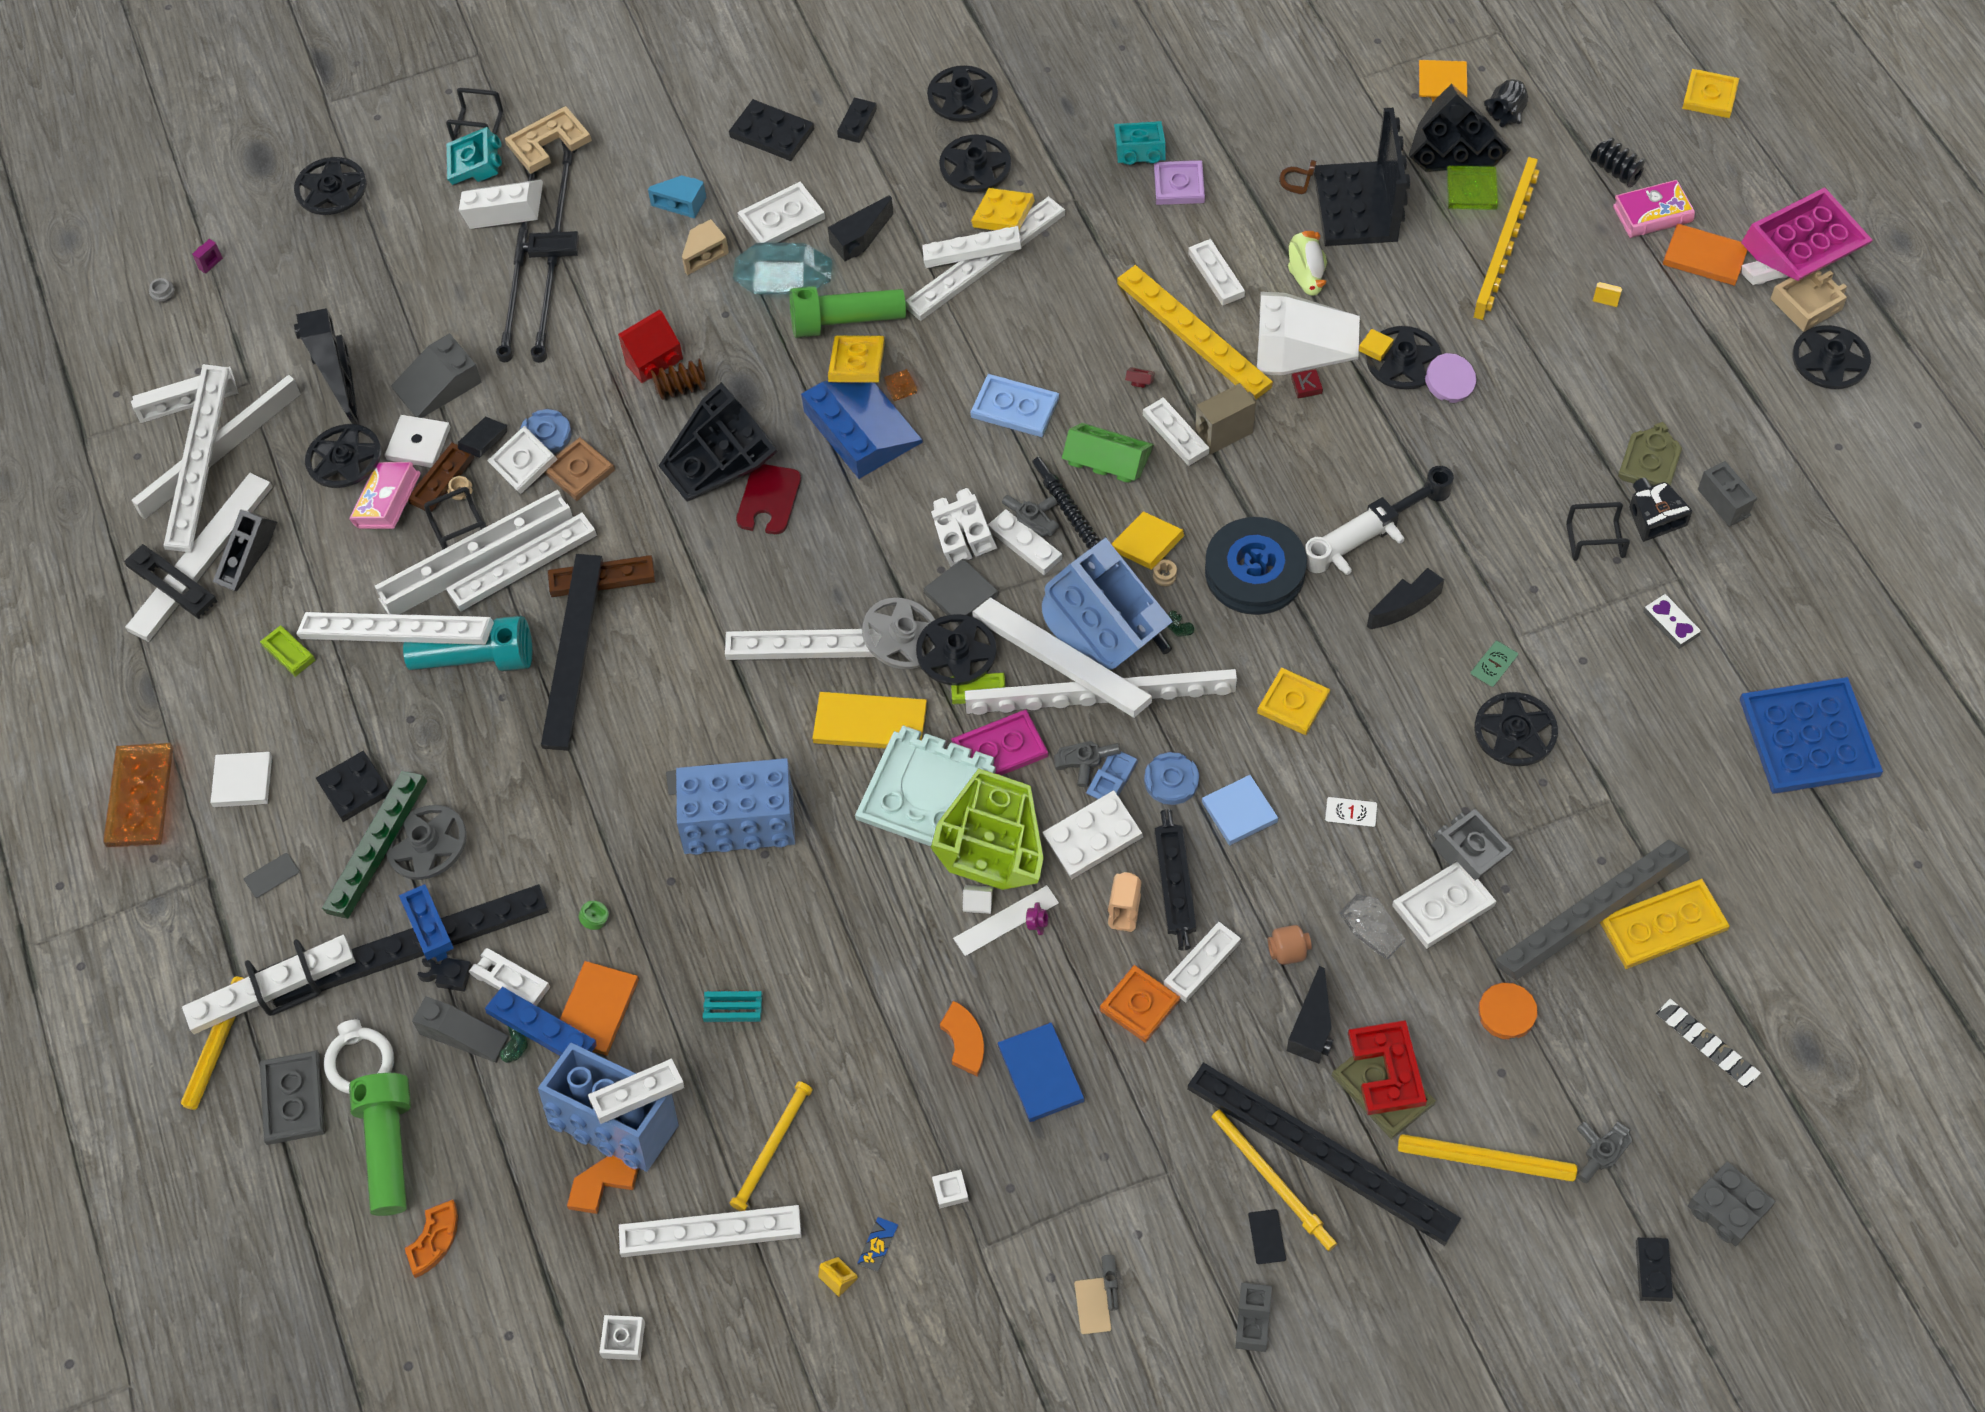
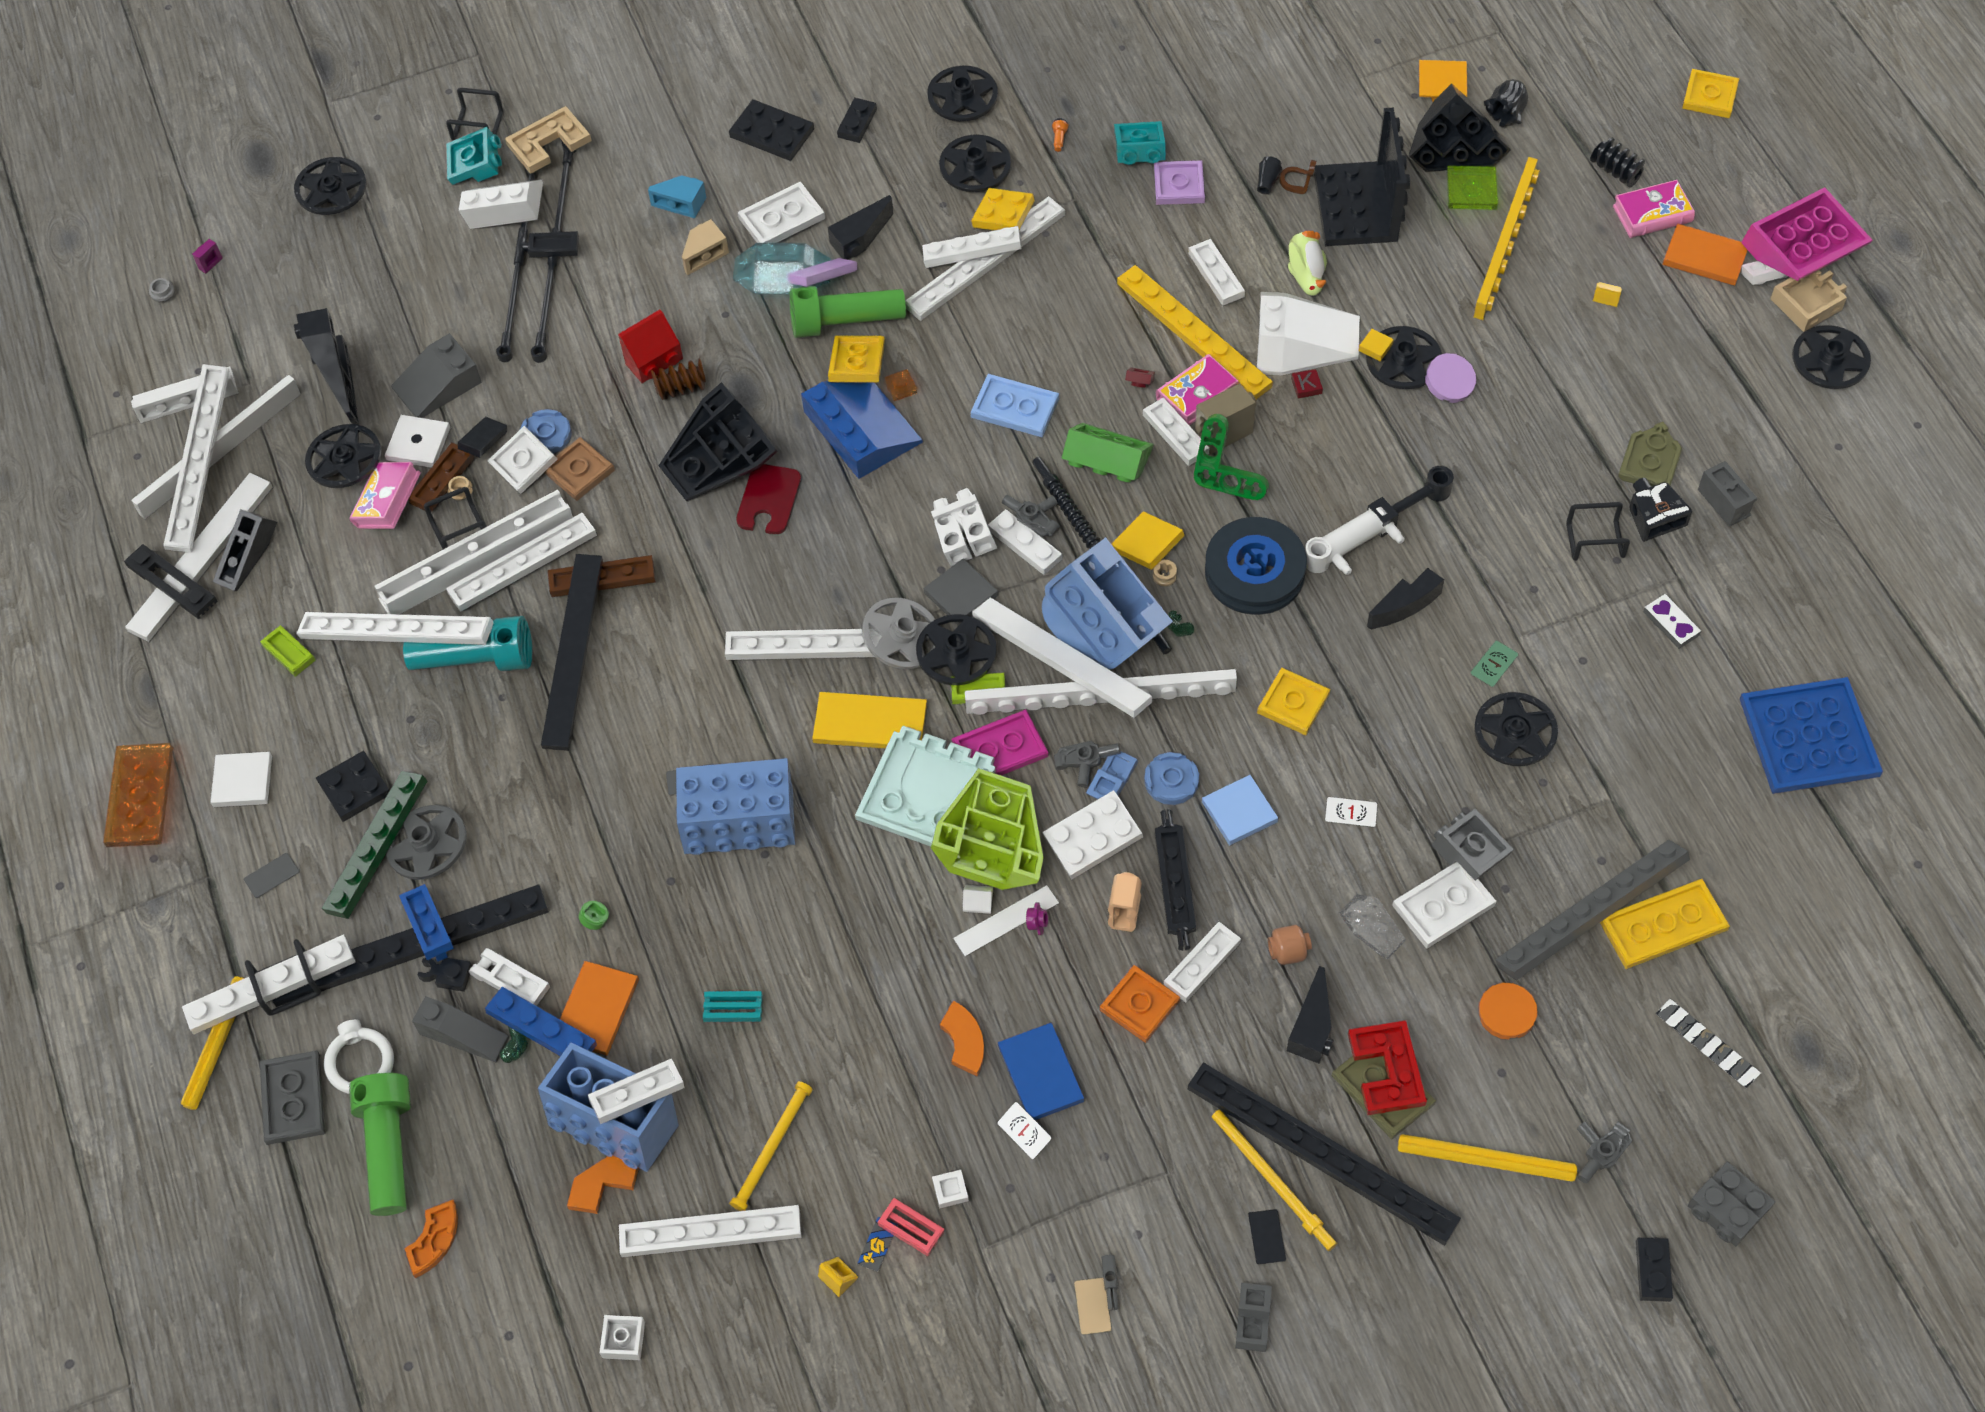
(822, 272): none -> lavender tile
(932, 1240): none -> coral tile
(1024, 1130): none -> white sticker
(1059, 127): none -> orange piece
(1196, 385): none -> piece
(1214, 464): none -> green beam
(1268, 174): none -> black cone

